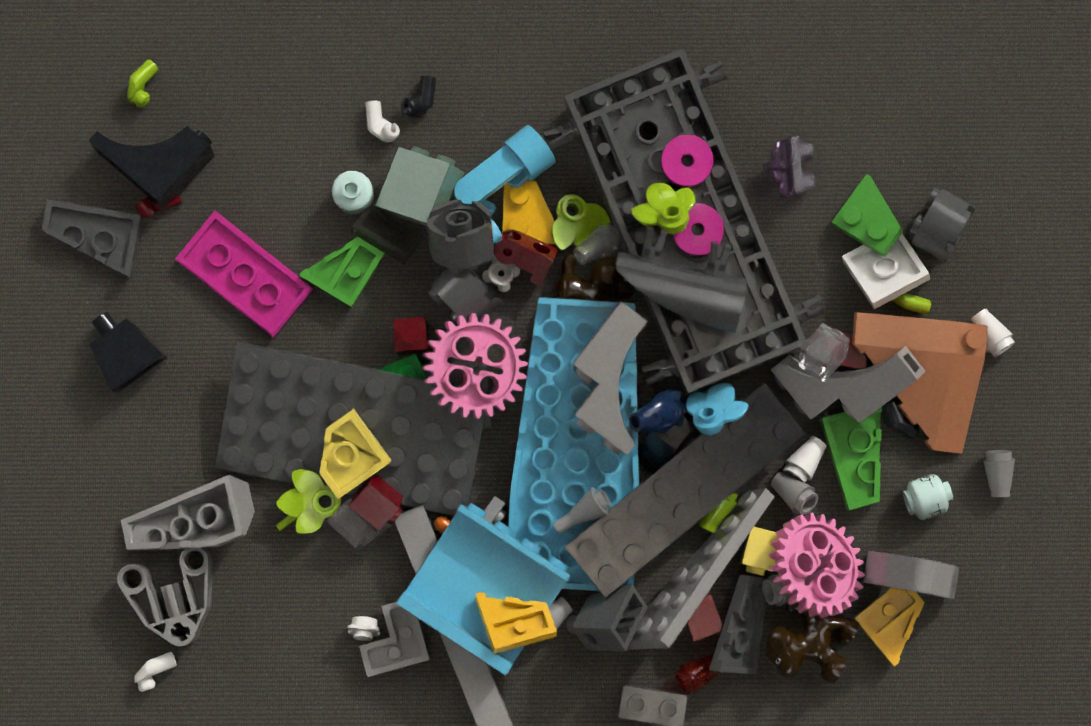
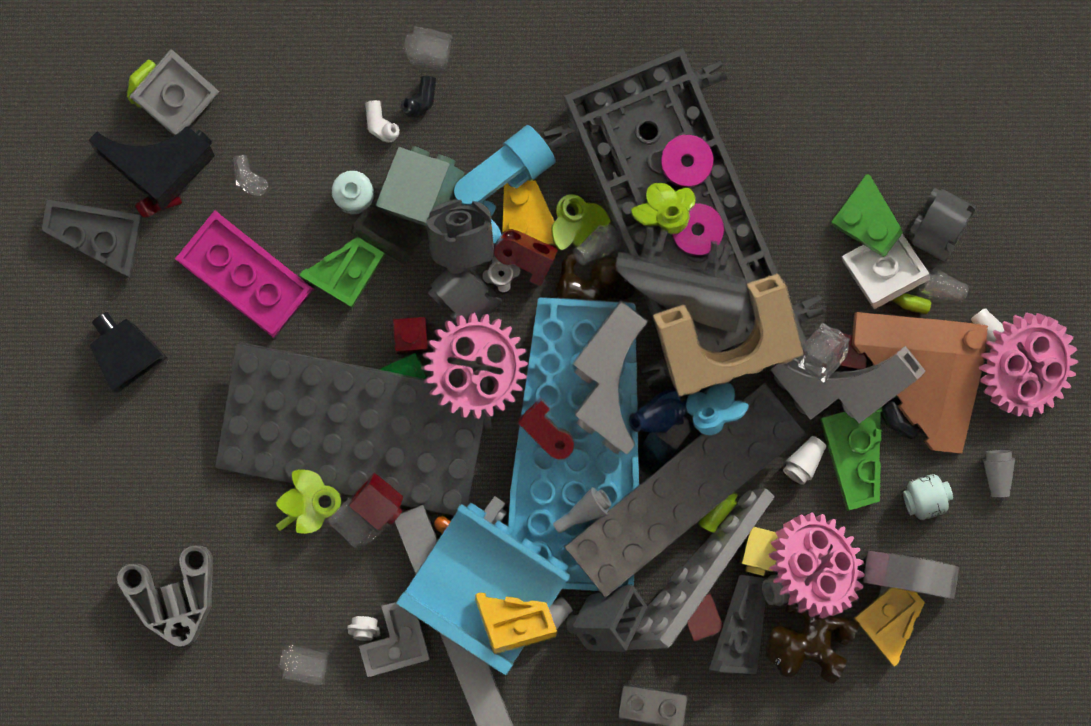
(152, 667): white arm -> none
(174, 93): none -> light grey tile
(195, 519): light grey wedge -> none
(247, 180): none -> clear arm
(304, 664): none -> clear brick
(350, 454): light yellow plate -> none
(428, 48): none -> clear brick
(553, 440): none -> dark red leg
(695, 674): clear red cone -> none
(770, 342): none -> tan arch
(787, 166): clear purple hips -> none
(795, 493): light grey cone -> none
(943, 287): none -> clear cone
(1050, 350): none -> bright pink gear

